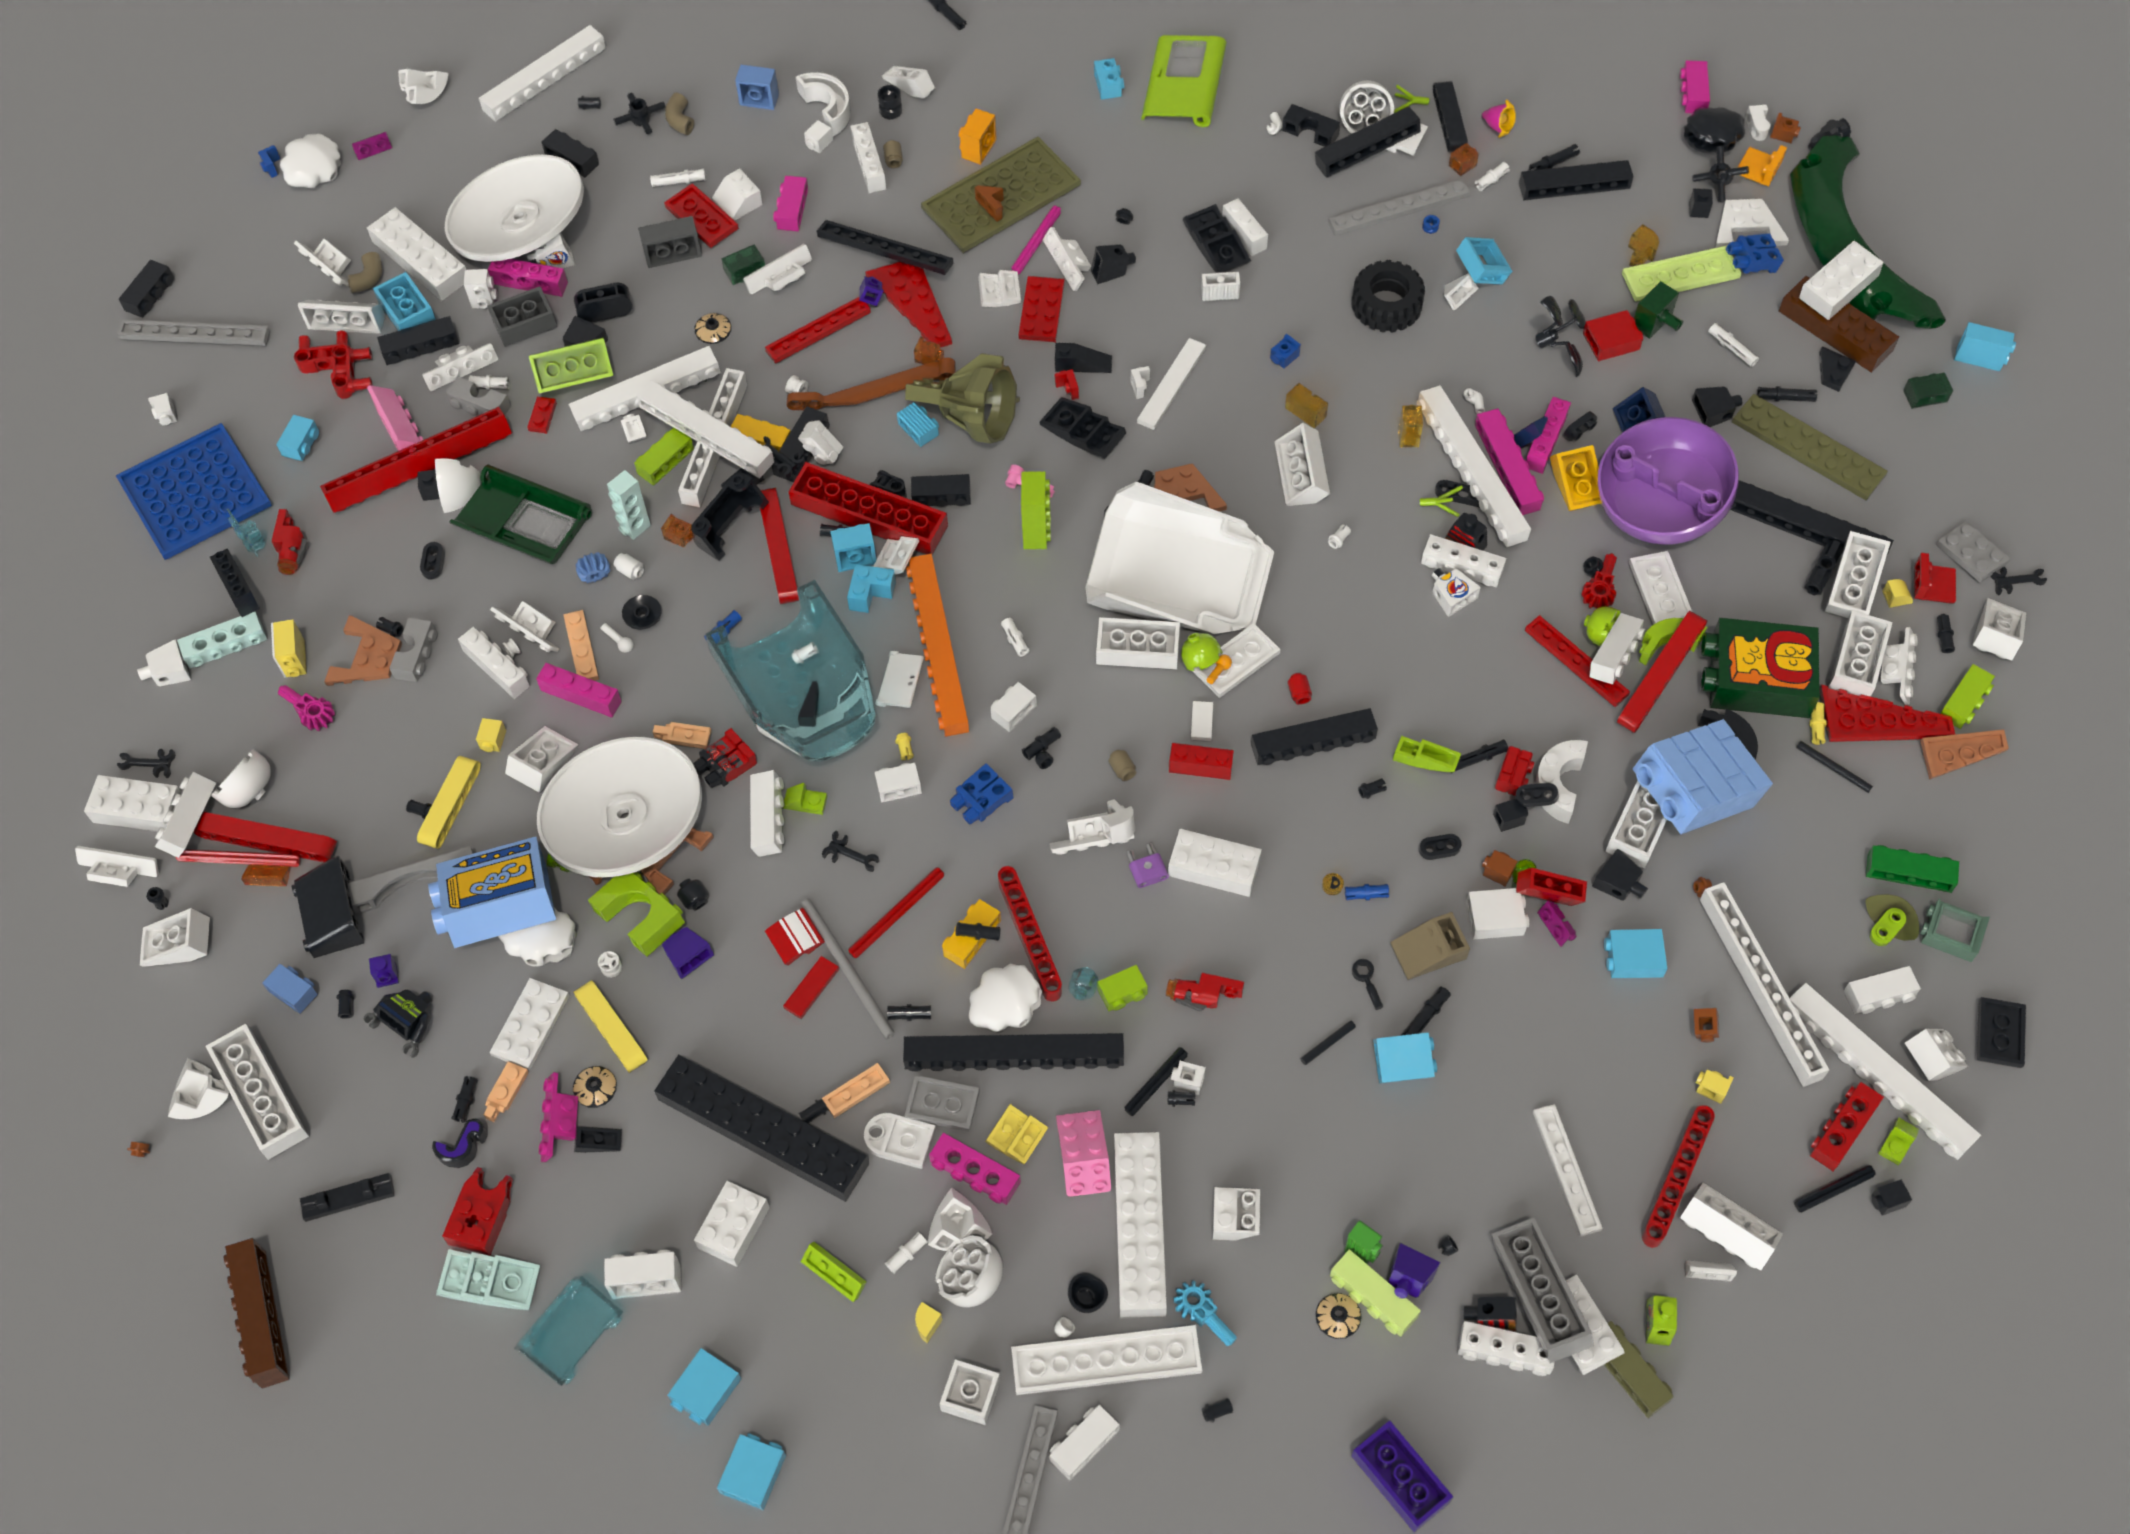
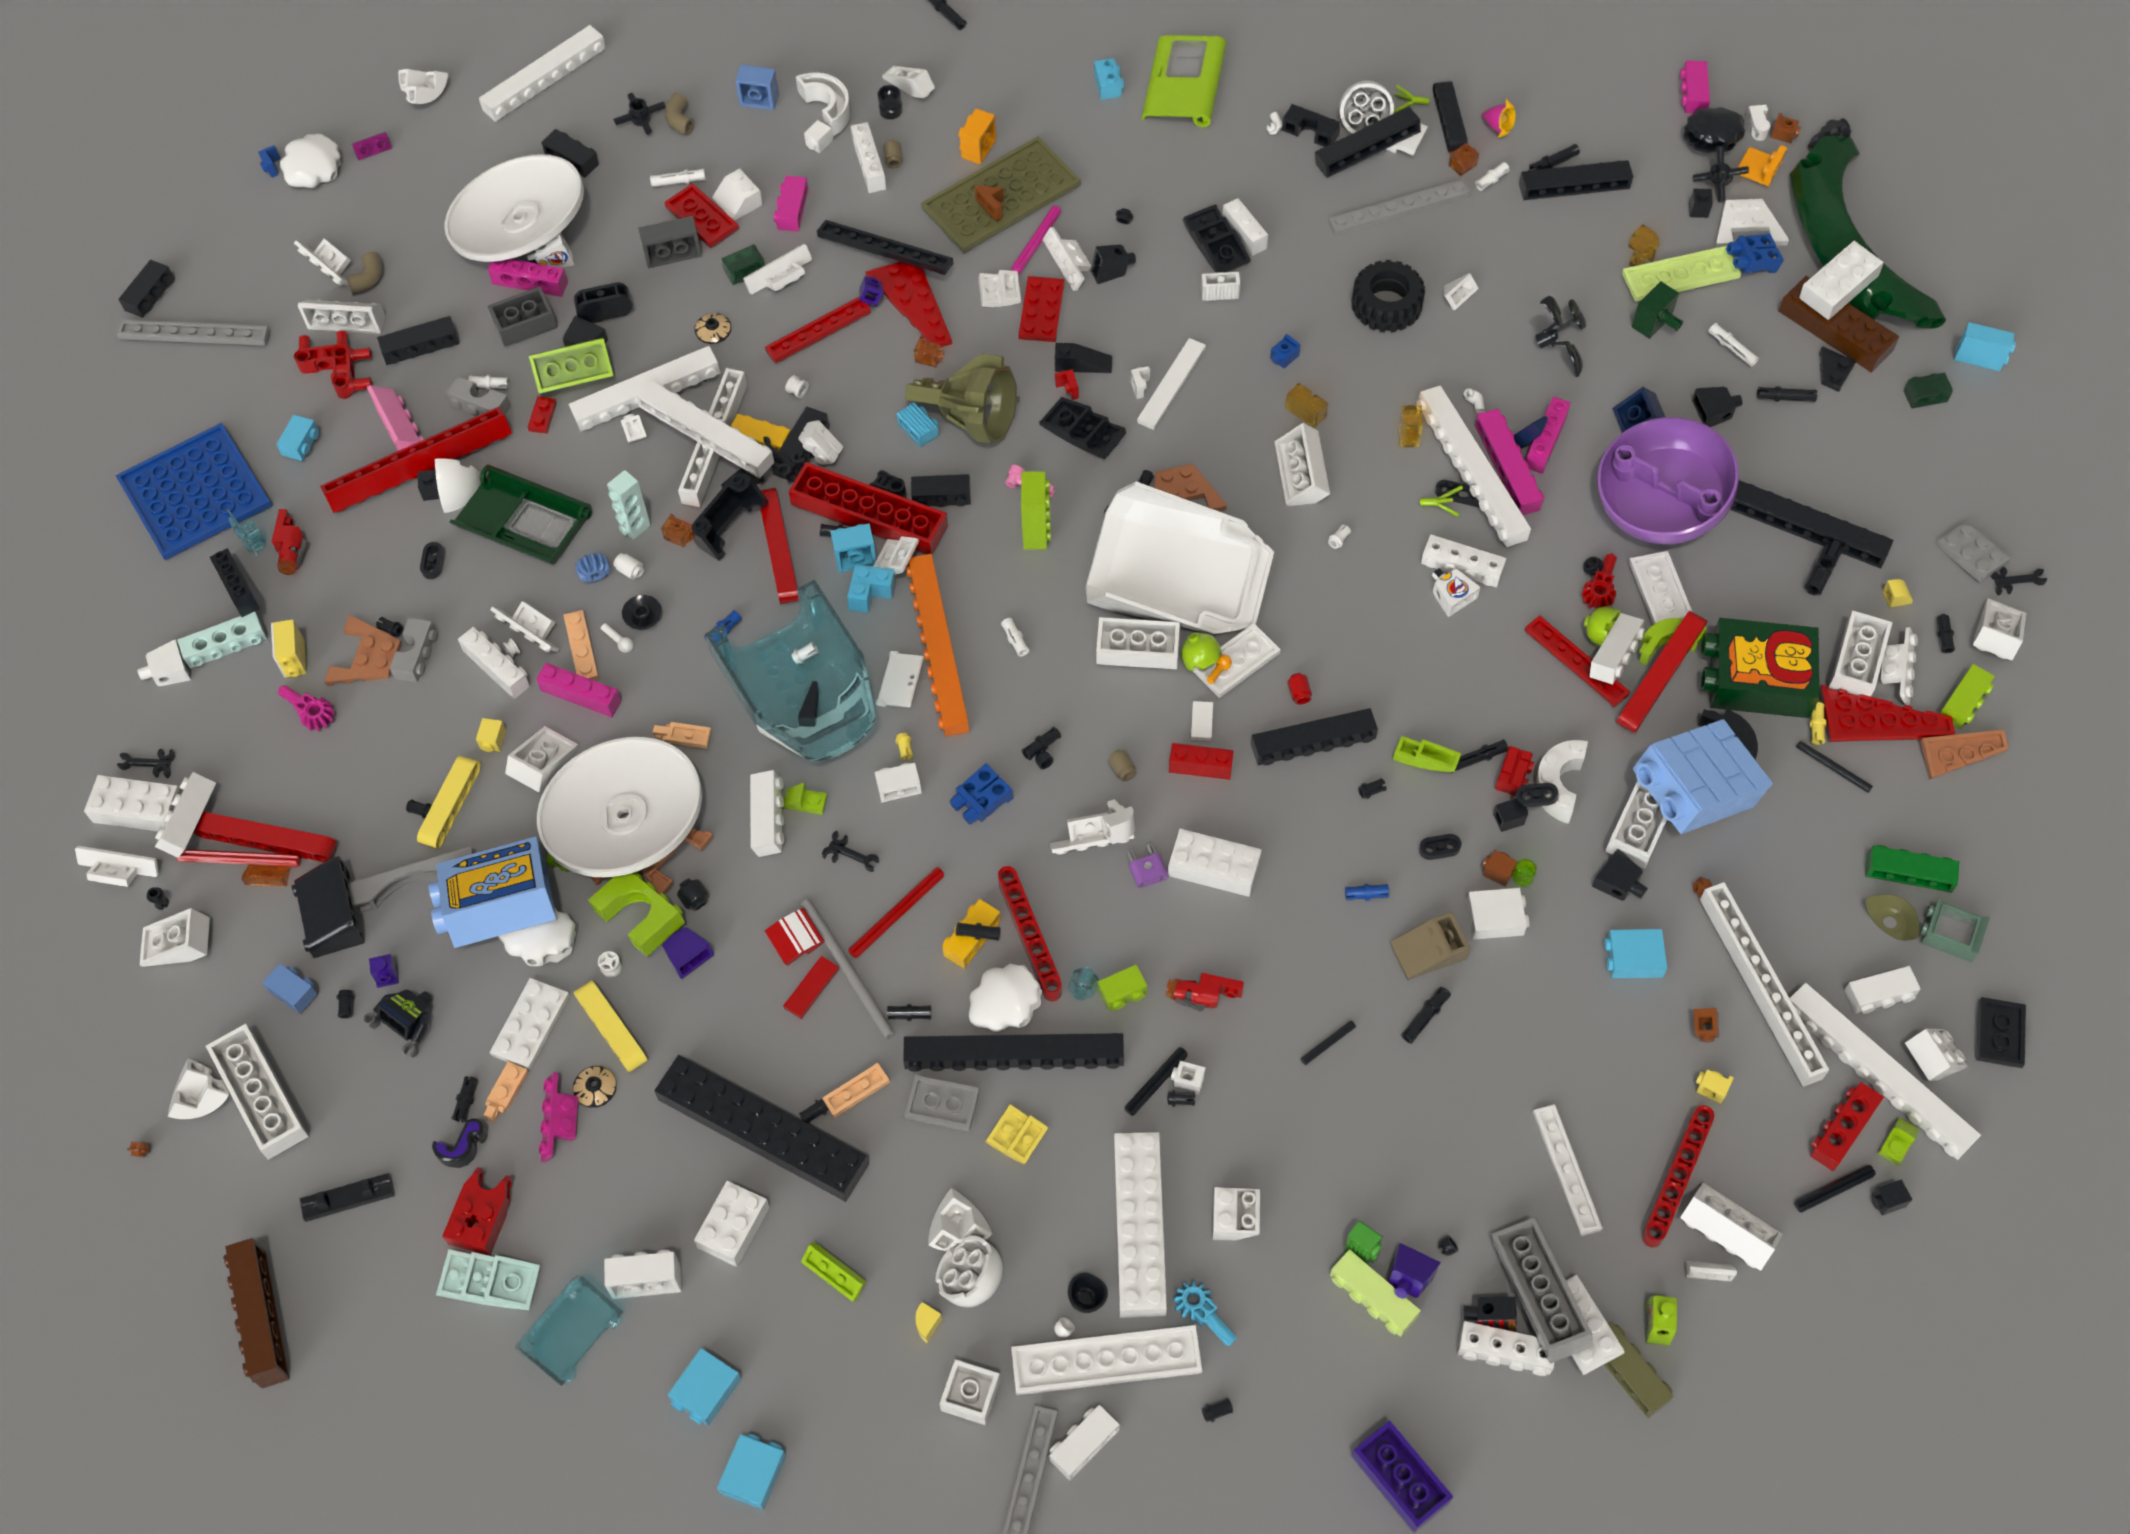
(163, 409): white brick -> none
(244, 782): white cylinder -> none
(403, 302): medium azure brick -> none
(417, 253): white brick -> none
(458, 365): white bracket -> none
(480, 288): white brick -> none
(589, 102): black pin -> none
(597, 1139): black slope -> none
(663, 456): lime brick -> none
(725, 759): hips -> none
(874, 389): dark orange piece -> none
(901, 1139): white tile -> none
(906, 1252): white pin -> none
(949, 1147): dark pink brick -> none
(1013, 706): white brick -> none
(1084, 1153): bright pink bracket -> none
(1332, 884): clear yellow tile -> none
(1338, 1326): tan dish -> none
(1366, 978): black piece -> none
(1404, 1058): medium azure brick -> none
(1431, 228): blue bush -> none
(1469, 532): black torso -> none
(1497, 269): medium azure window -> none
(1551, 886): red brick -> none
(1553, 919): magenta hinge -> none
(1577, 477): yellow slope -> none
(1578, 427): black plate -> none
(1613, 335): red brick -> none
(1810, 447): olive plate -> none
(1857, 575): white brick -> none
(1889, 926): lime plate -> none
(1934, 582): red bracket -> none

